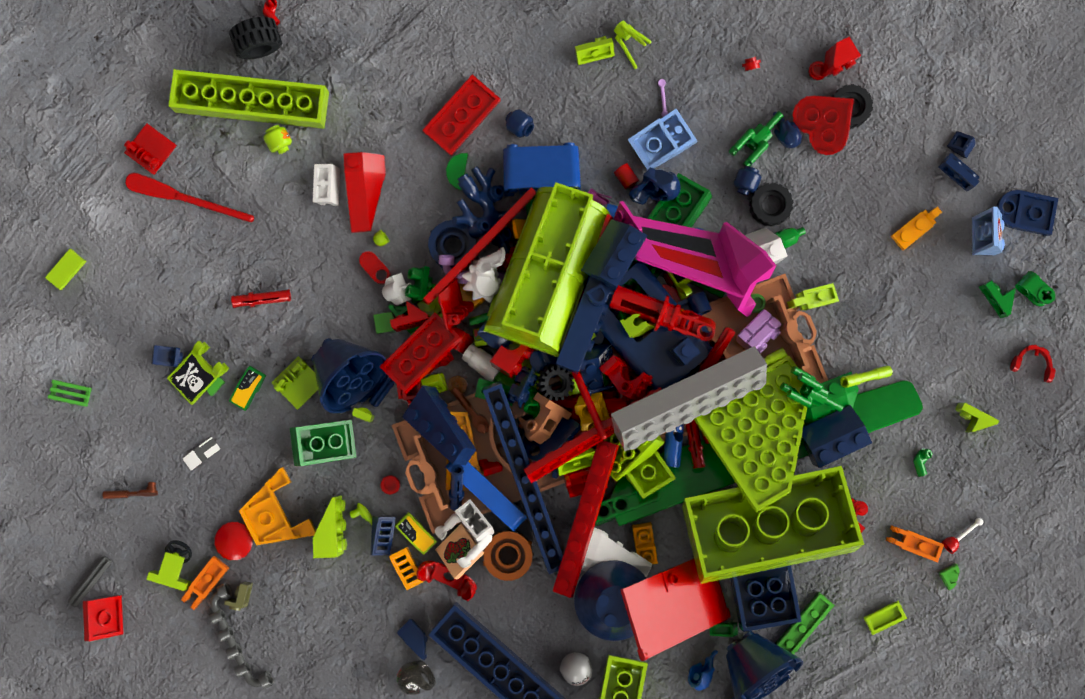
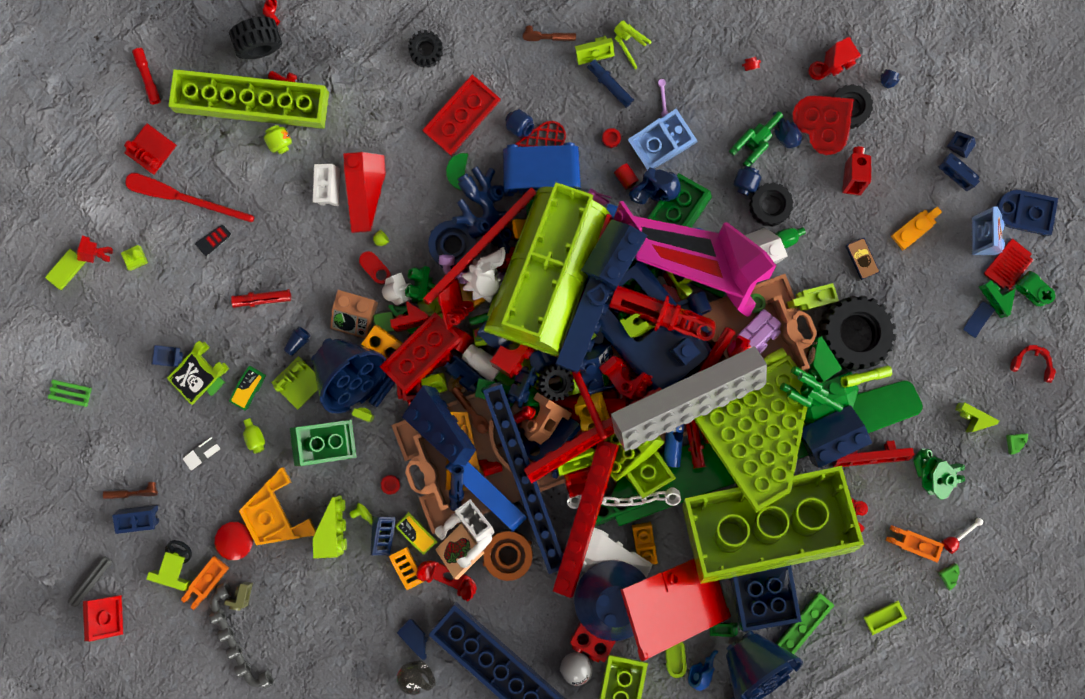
(88, 250): none -> red piece
(134, 257): none -> lime tile
(135, 519): none -> dark blue hinge
(150, 87): none -> red piece
(213, 240): none -> black sticker
(253, 437): none -> lime plant
(275, 76): none -> red arm
(297, 340): none -> dark blue cone
(353, 314): none -> nougat slope
(387, 340): none -> light orange brick
(421, 38): none -> black tyre
(458, 368): none -> dark blue hinge
(527, 413): none -> red arm
(530, 35): none -> copper piece
(539, 128): none -> red window
(589, 645): none -> red brick
(610, 83): none -> dark blue pin
(611, 138): none -> red tile
(672, 498): none -> white piece
(676, 660): none -> lime tile
(738, 346): none -> red piece
(821, 360): none -> green slope
(857, 172): none -> red torso
(862, 258): none -> tile
(880, 326): none -> black tyre
(888, 455): none -> red hinge
(889, 78): none -> dark blue plate
(942, 477): none -> green hinge
(978, 319): none -> dark blue sticker
(1009, 265): none -> red window
(1016, 442): none -> bright green tile

